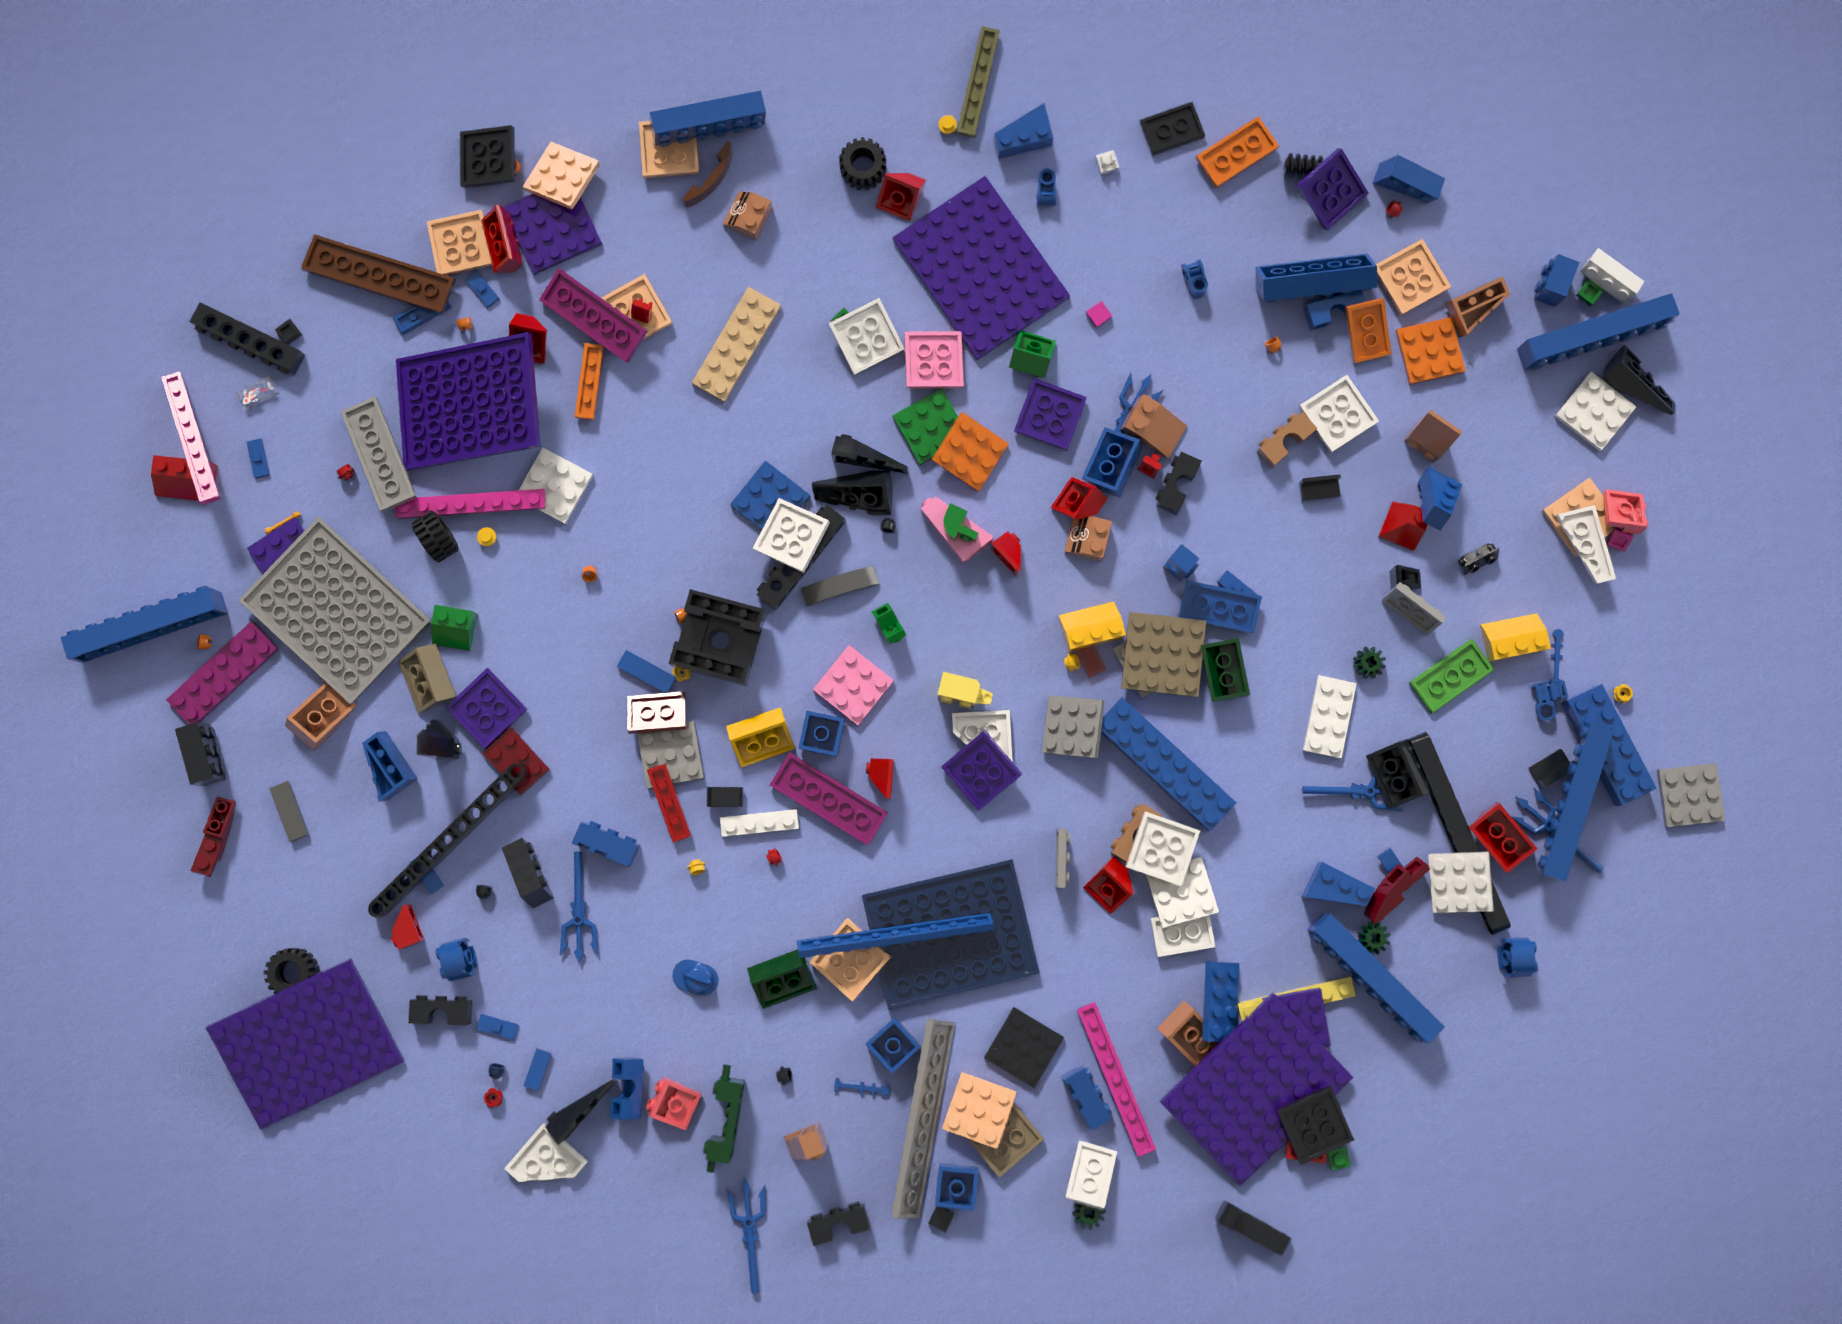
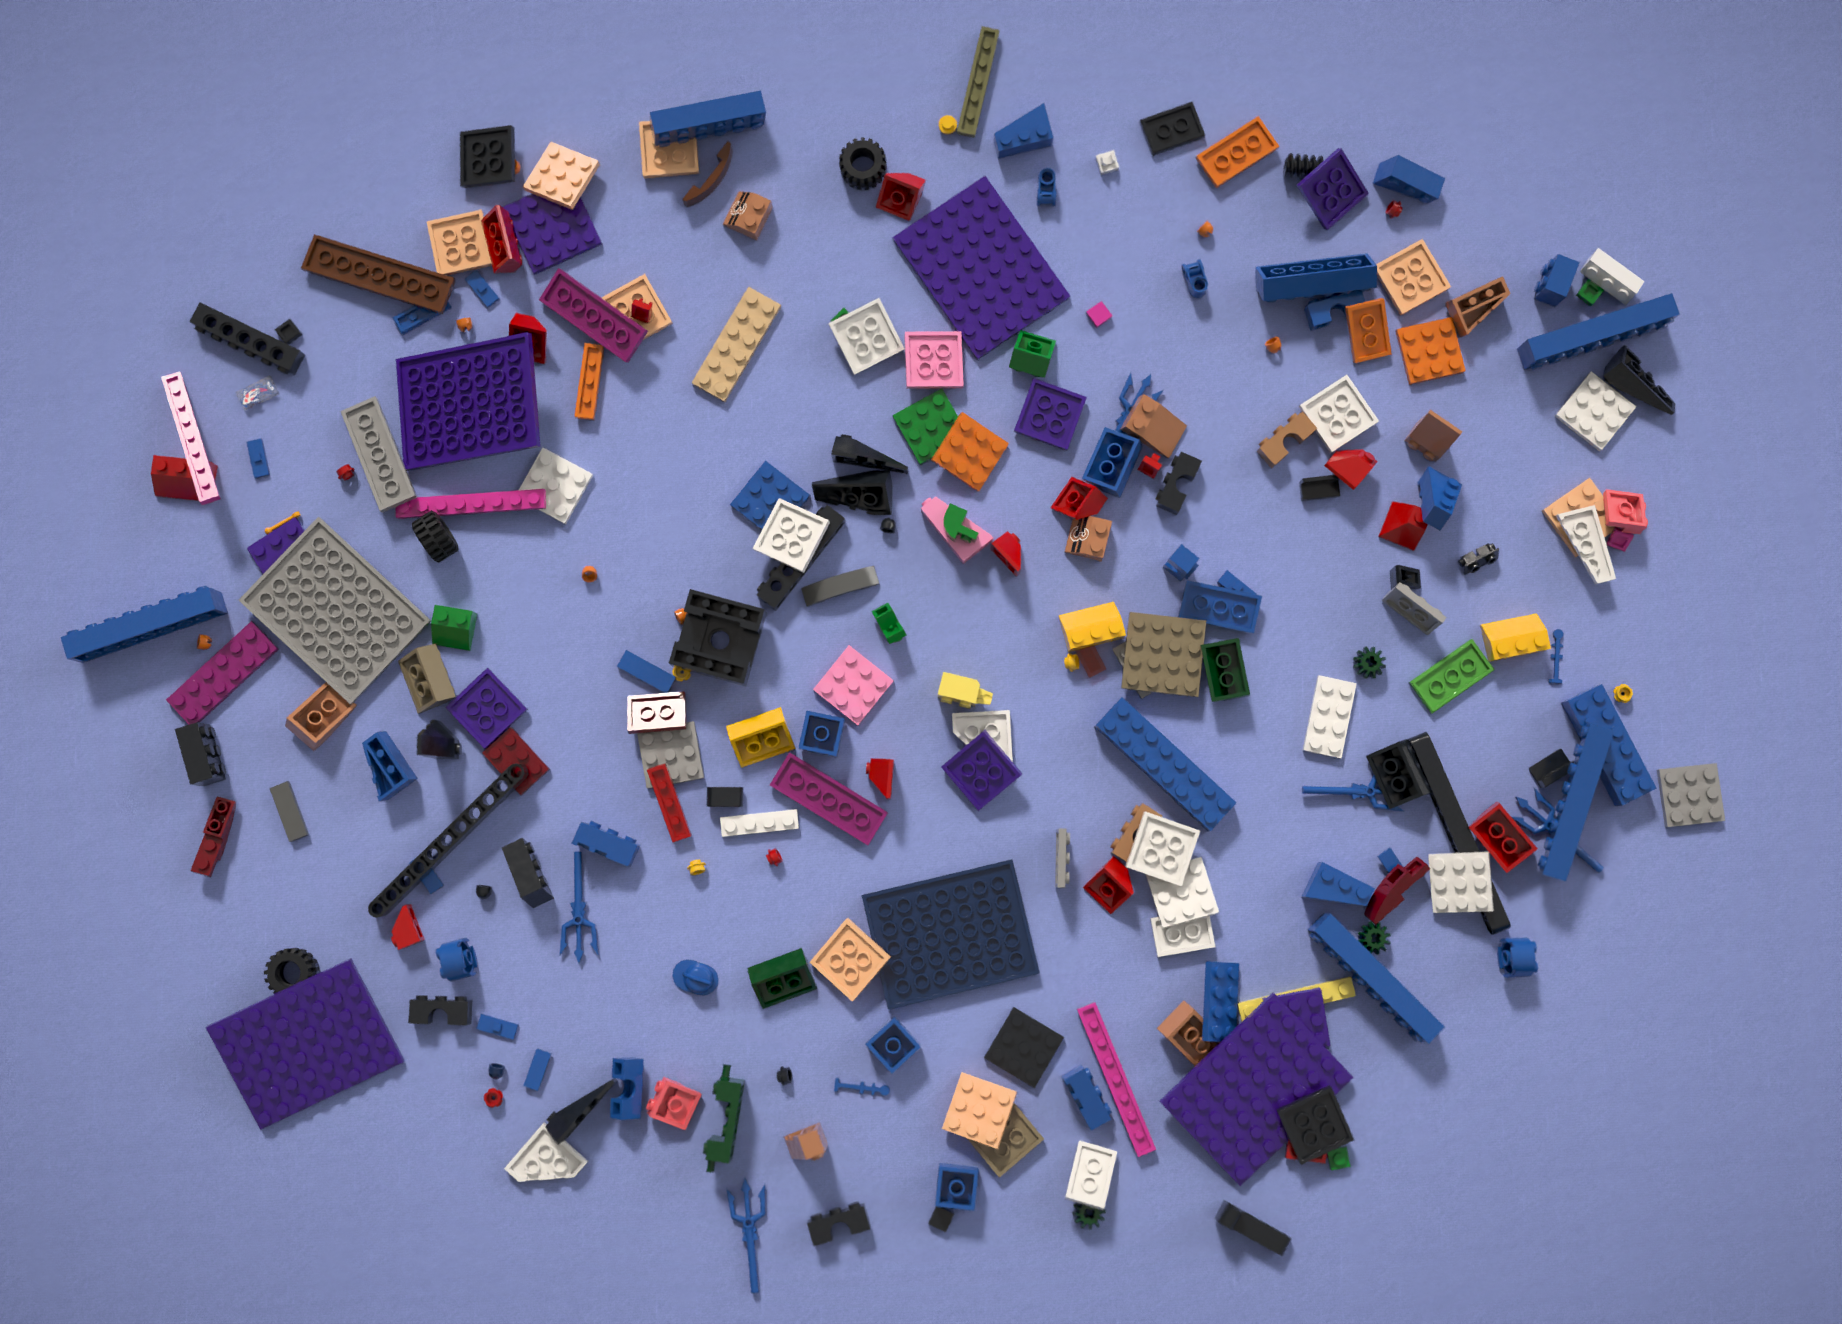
(486, 536): yellow plate -> none
(894, 935): blue plate -> none
(923, 1119): light grey plate -> none
(1073, 726): light grey plate -> none
(1204, 229): none -> orange hinge
(1351, 465): none -> red slope
(1547, 693): blue piece -> none

